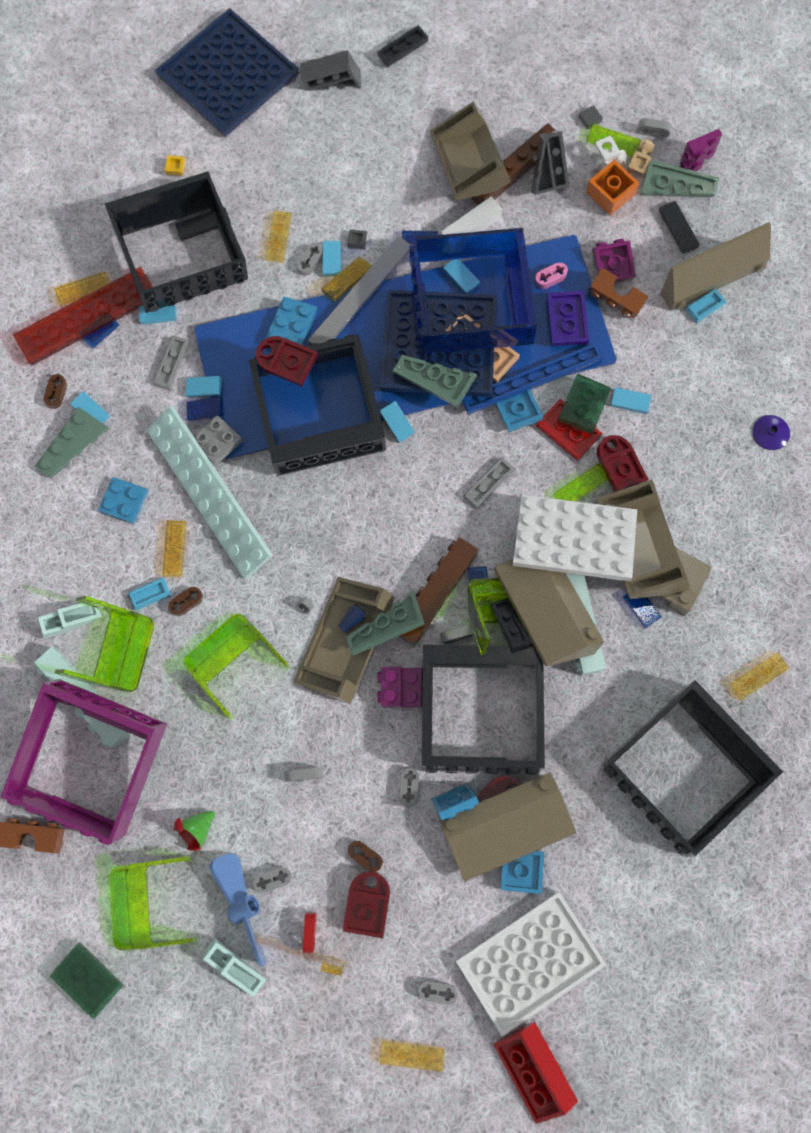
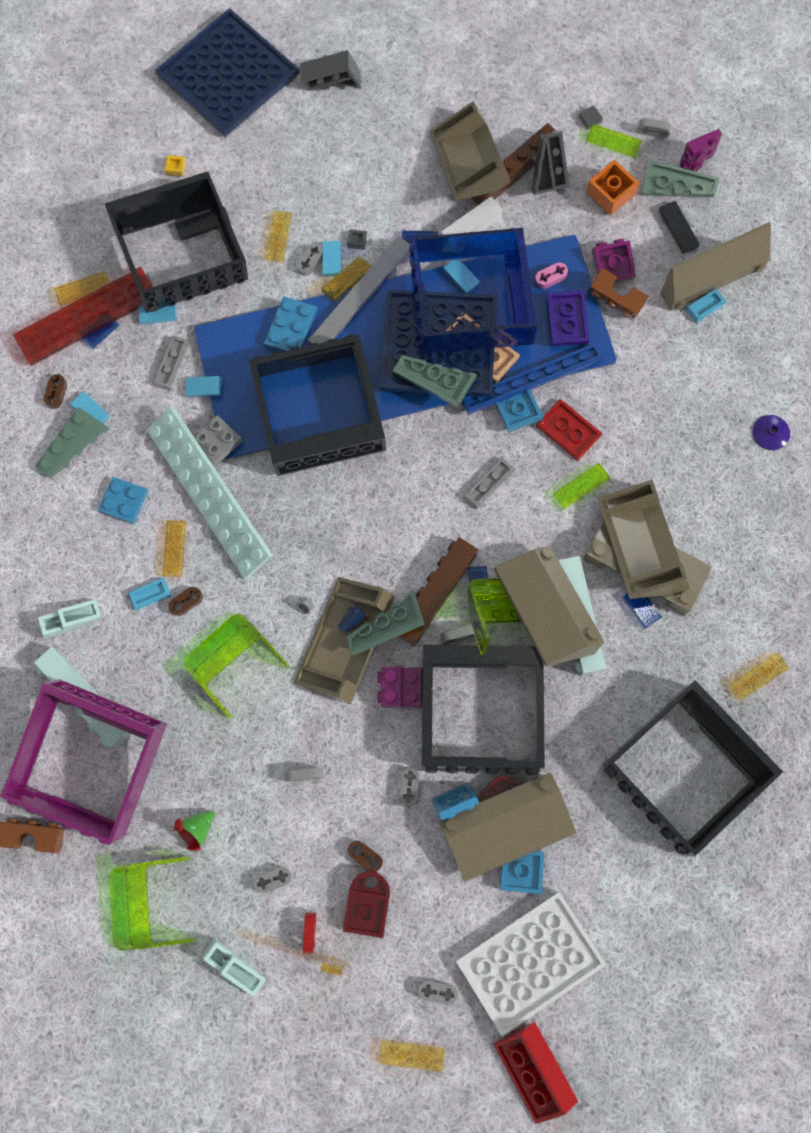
(86, 980): clear green plate -> none
(122, 648): clear neon green windscreen -> none
(204, 408): clear blue tile -> none
(230, 879): medium blue piece -> none
(287, 359): dark red plate -> none
(397, 421): medium azure tile -> none
(402, 46): black plate -> none
(510, 625): black tile -> none
(575, 538): white plate -> none
(584, 403): clear green plate -> none
(619, 155): white bracket -> none
(620, 464): dark red plate -> none
(630, 400): medium azure tile -> none
(641, 160): tan plate -> none

